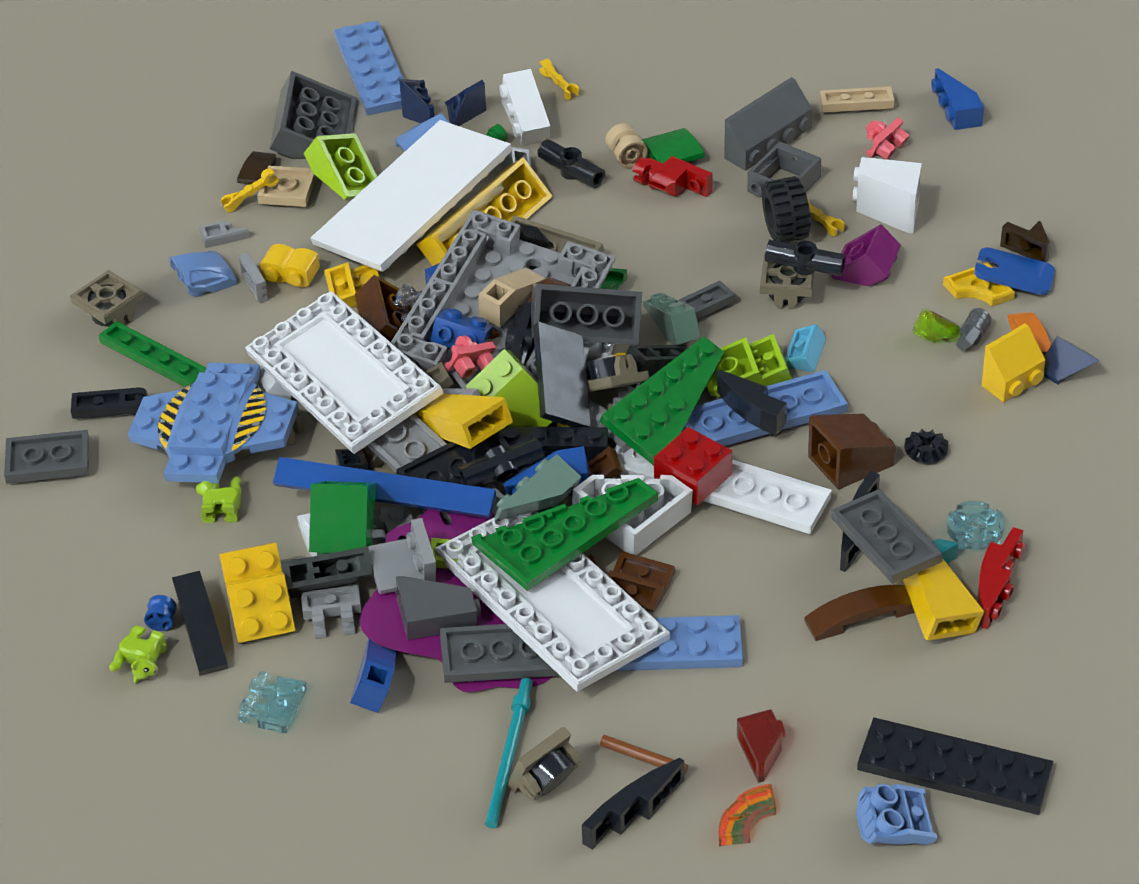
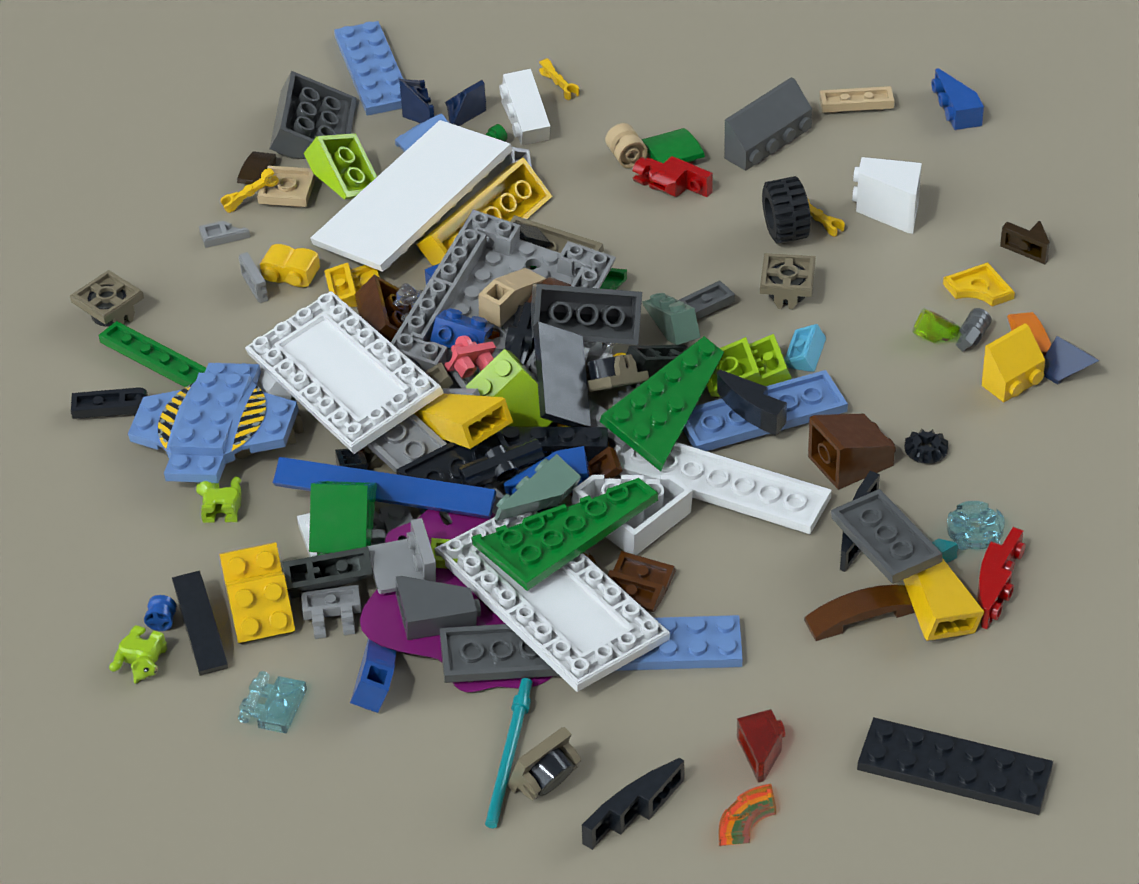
(47, 456): dark grey plate -> none
(203, 272): medium blue slope -> none
(571, 163): black piece -> none
(636, 752): dark orange bar -> none
(695, 462): red brick -> none
(782, 156): dark grey window -> none
(805, 257): black piece -> none
(869, 257): magenta slope -> none
(882, 137): coral hips -> none
(894, 815): medium blue slope -> none
(1015, 271): blue piece -> none

